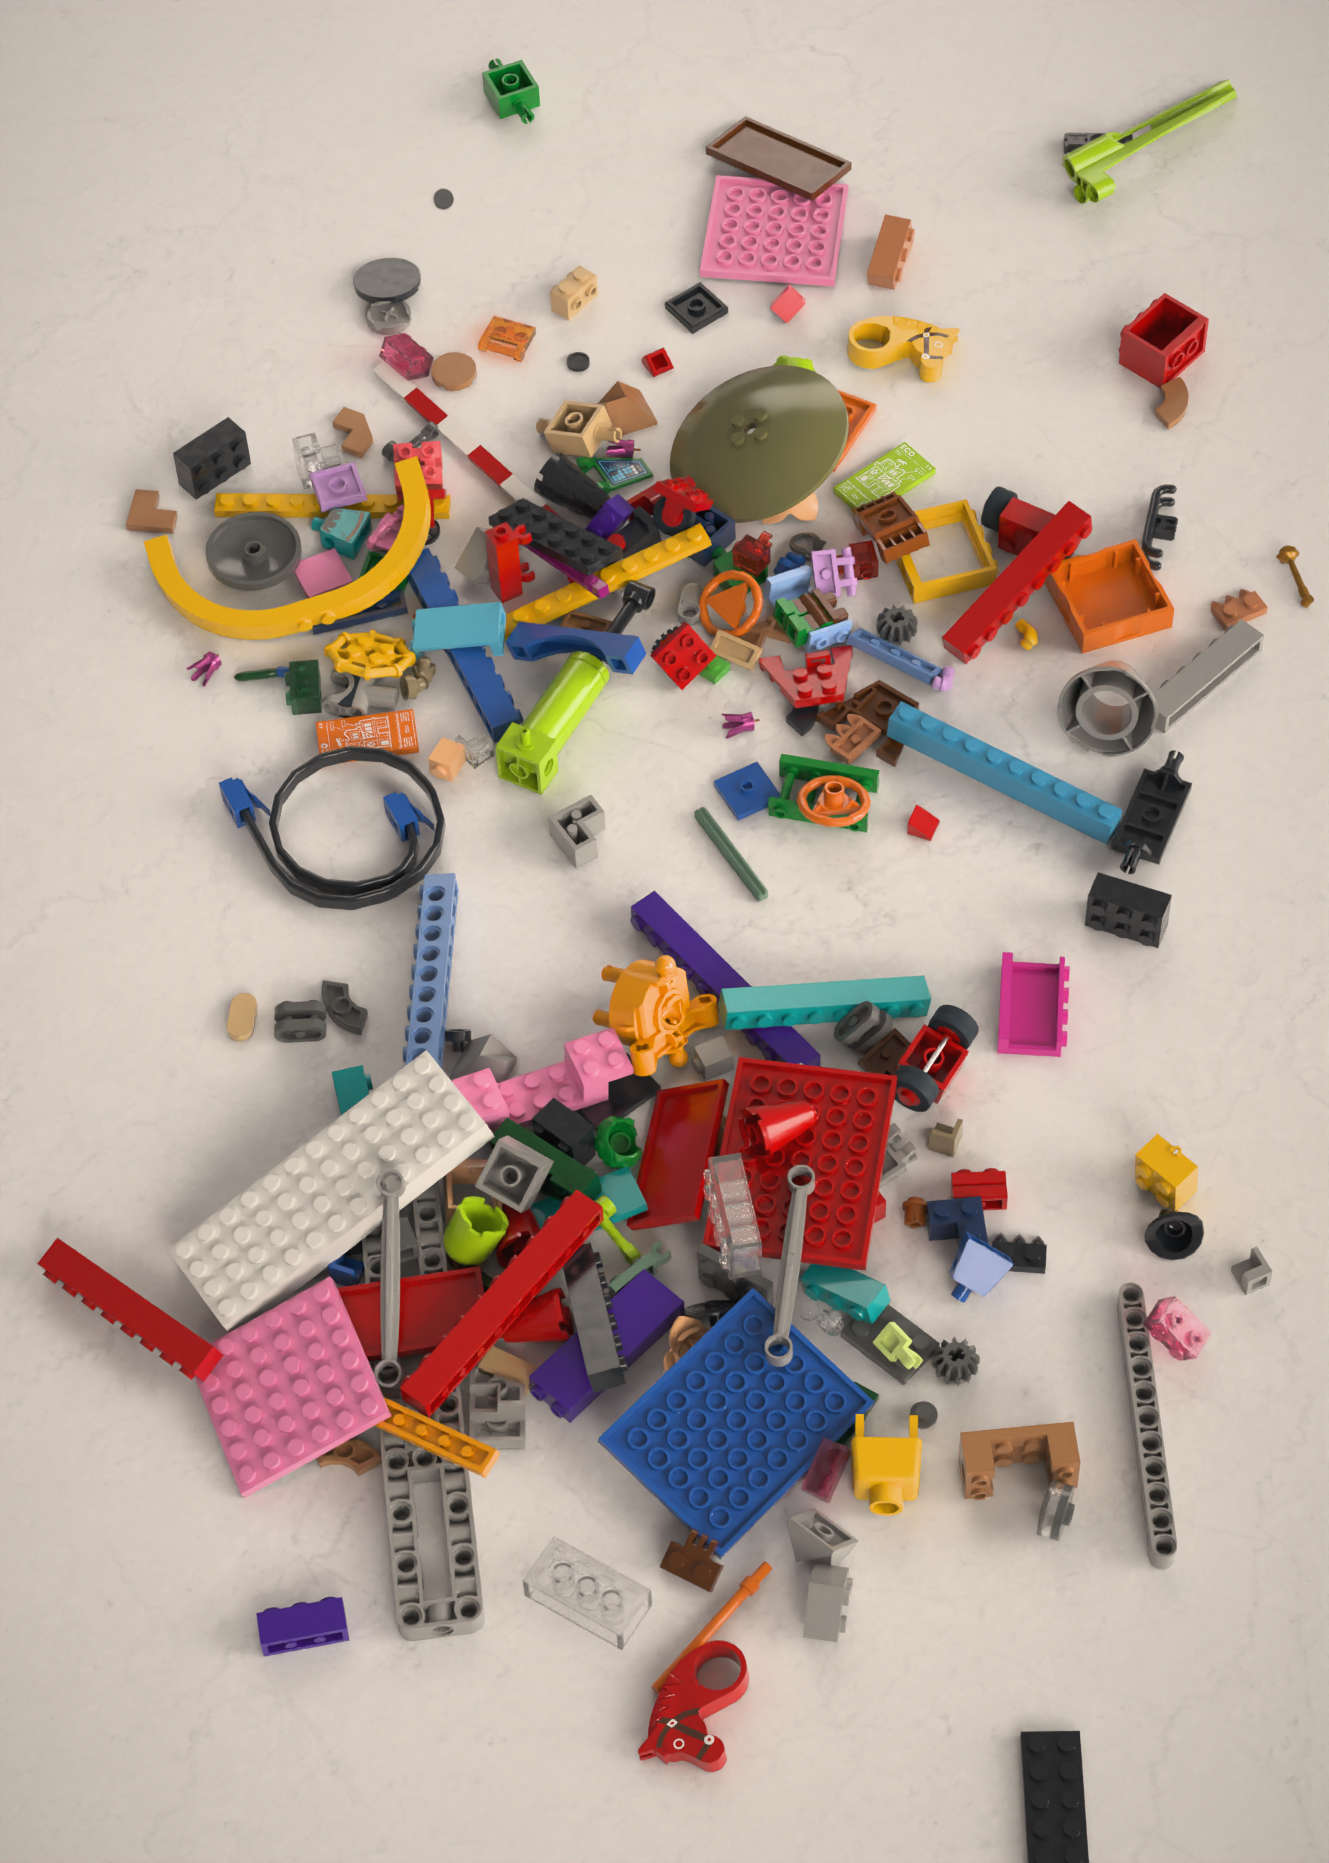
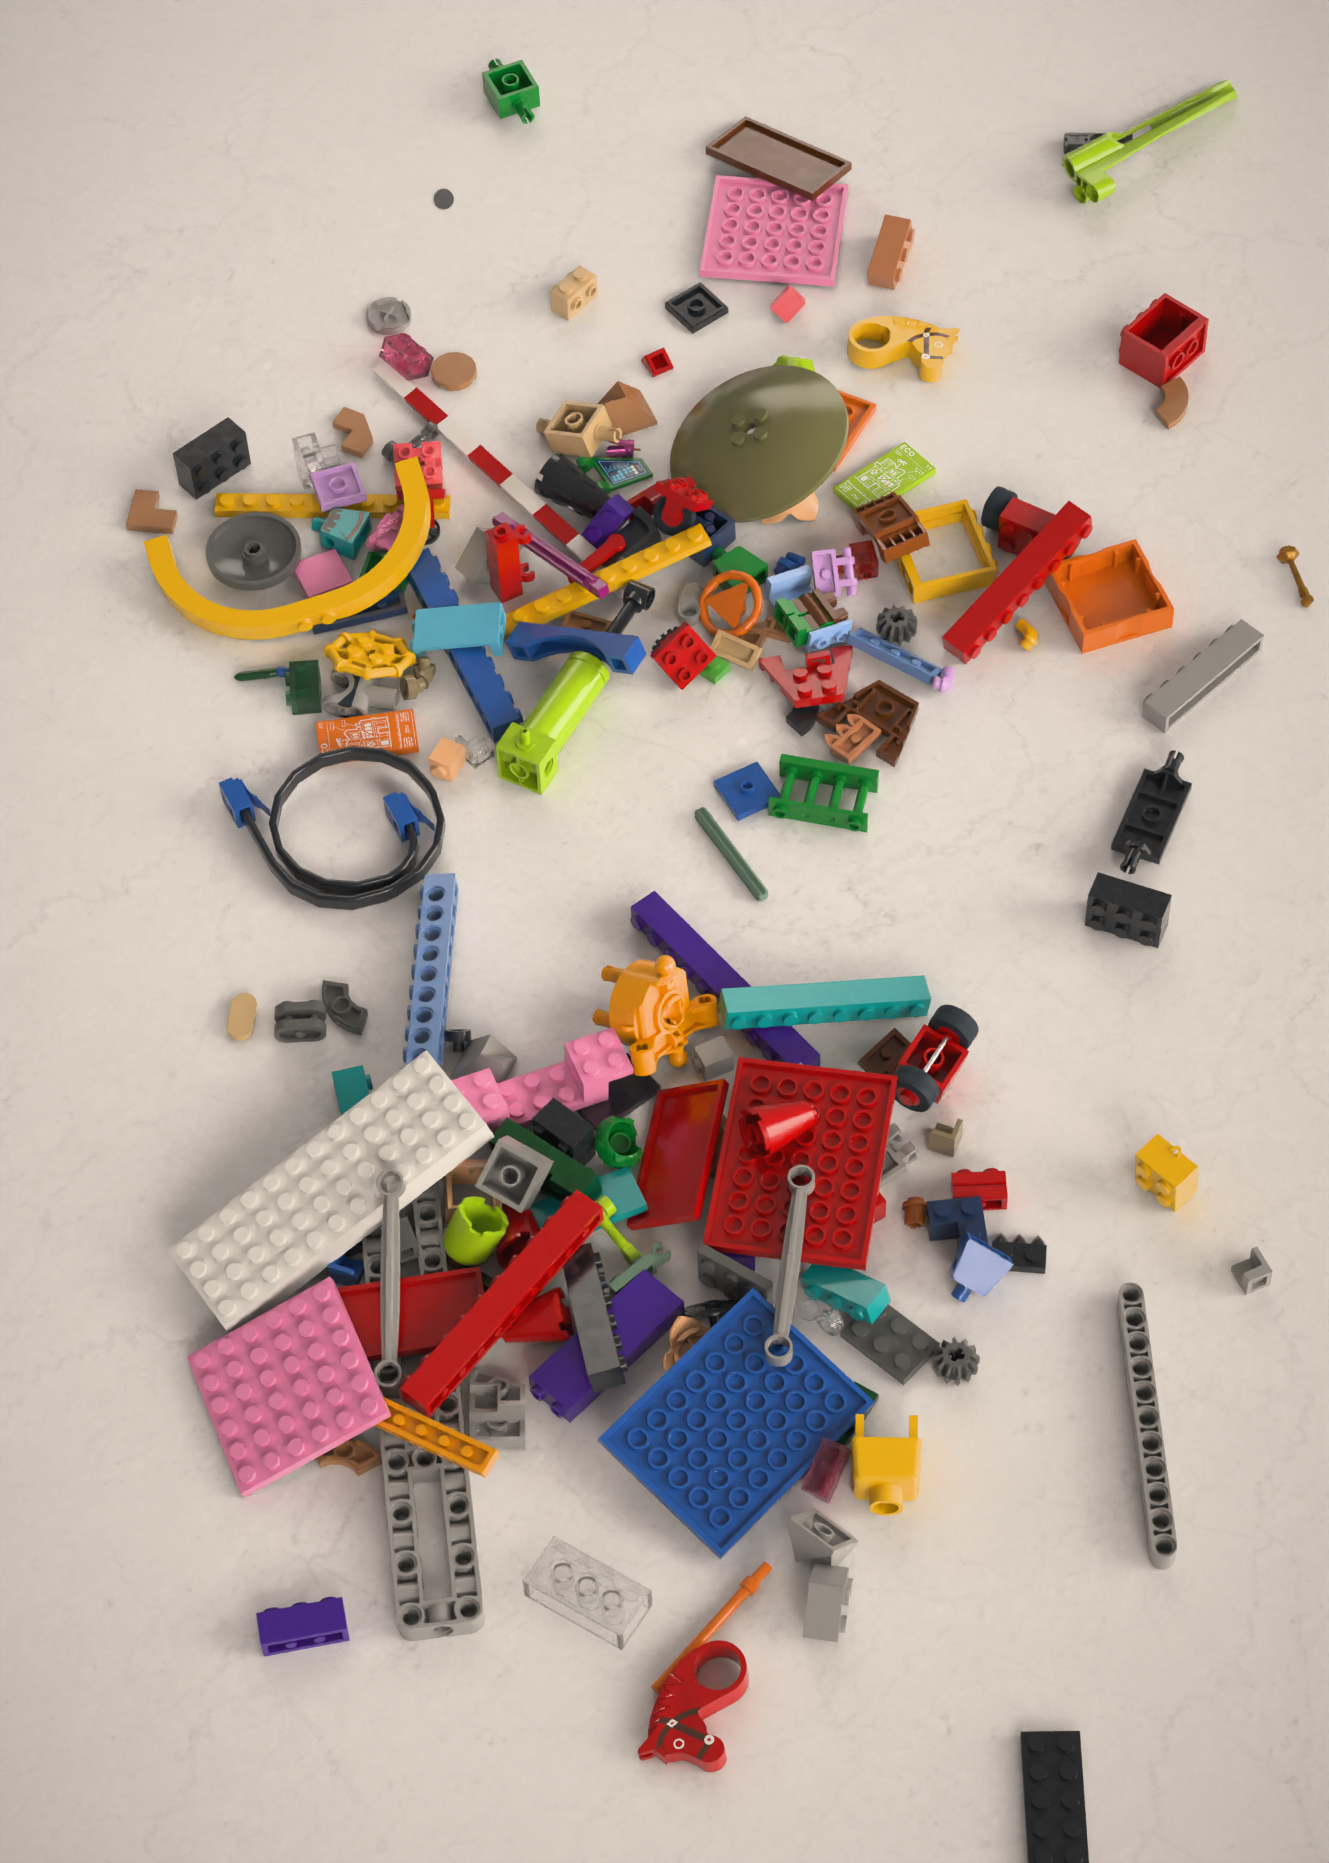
(130, 1310): red brick -> none
(208, 664): flat silver piece -> none
(387, 280): tile -> none
(506, 1365): tan tile -> none
(510, 333): clear orange plate -> none
(559, 537): black plate -> none
(575, 830): light grey brick -> none
(578, 362): black piece -> none
(694, 1561): reddish brown hinge -> none
(733, 1216): clear brick -> none
(739, 723): flat silver piece -> none
(753, 554): clear red brick -> none
(818, 545): dark grey piece -> none
(834, 801): orange piece -> none
(863, 1027): dark grey brick -> none
(895, 1344): yellowish green plate -> none
(922, 824): slope -> none
(926, 1414): dark grey plate -> none
(1004, 773): dark azure brick -> none
(1026, 1444): medium nougat plate -> none
(1032, 1007): dark pink panel -> none
(1056, 1510): piece -> none
(1102, 726): light grey cone -> none
(1158, 525): black piece -> none
(1174, 1234): black helmet -> none
(1177, 1328): clear pink brick -> none
(1246, 607): nougat plate -> none

